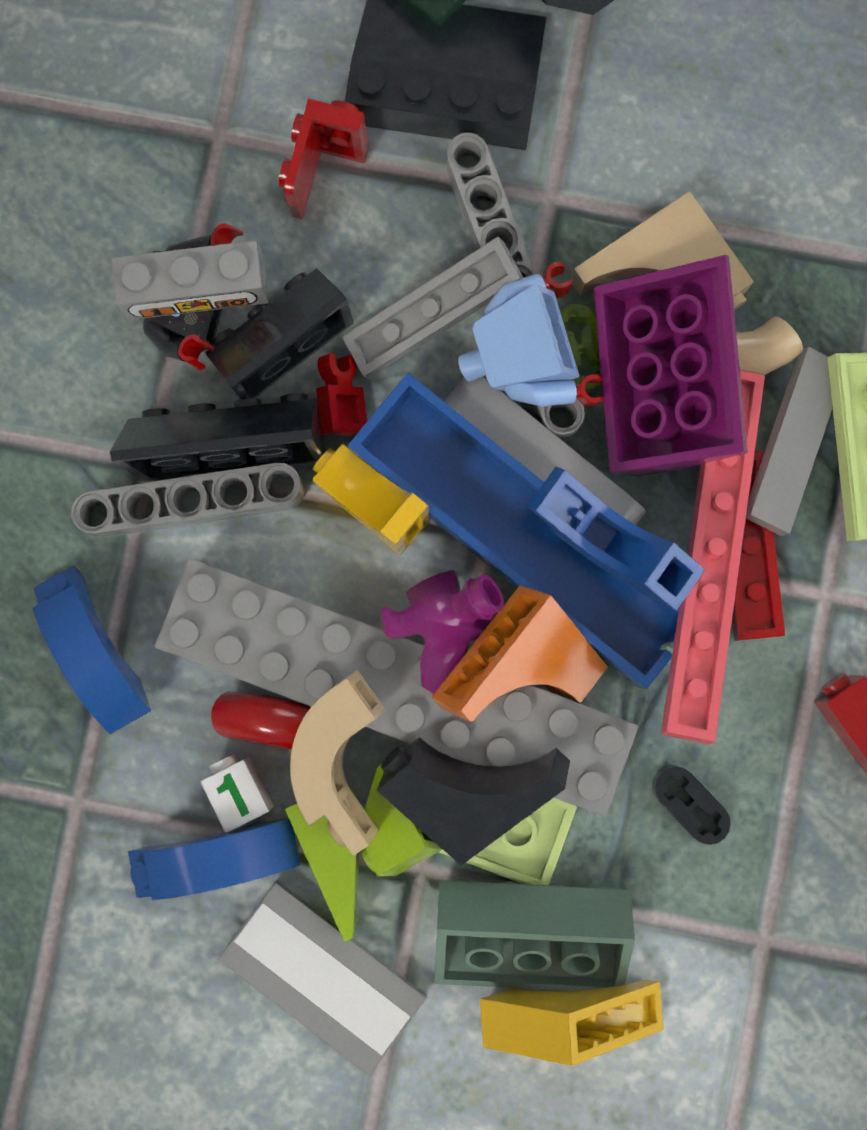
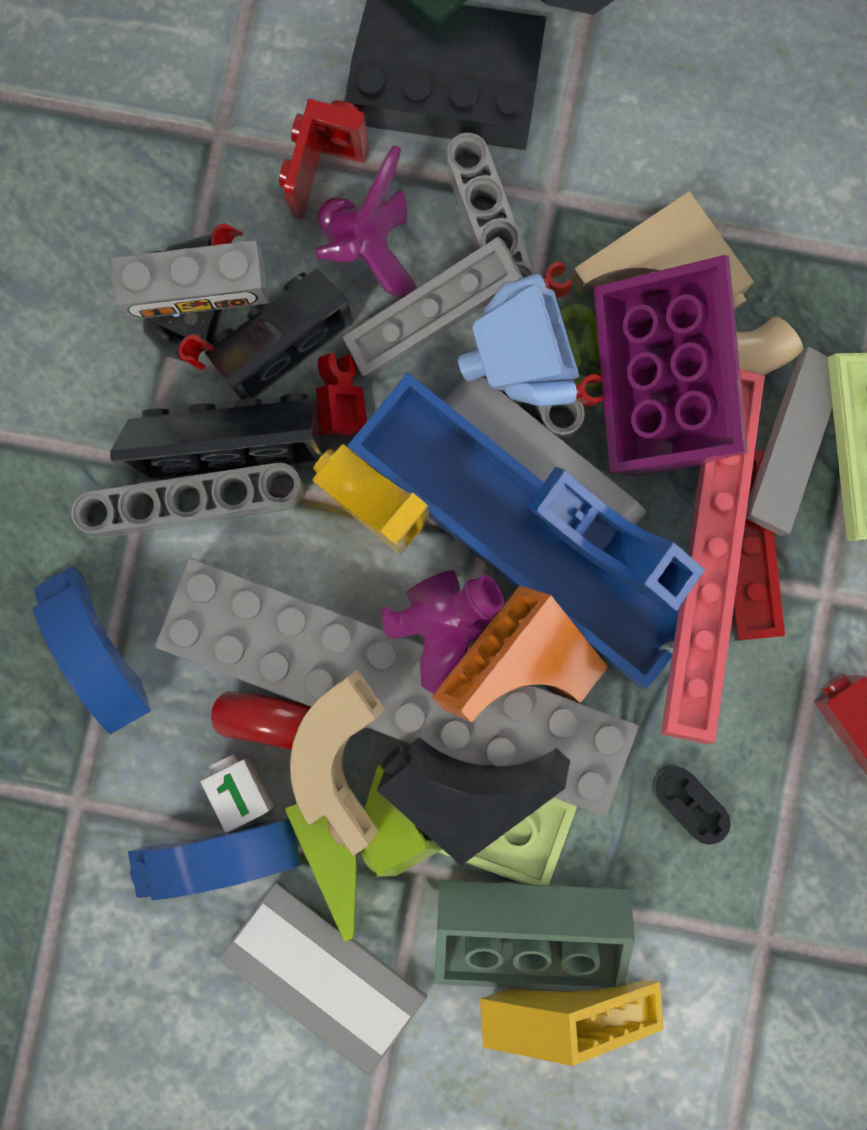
(364, 230): none -> magenta animal

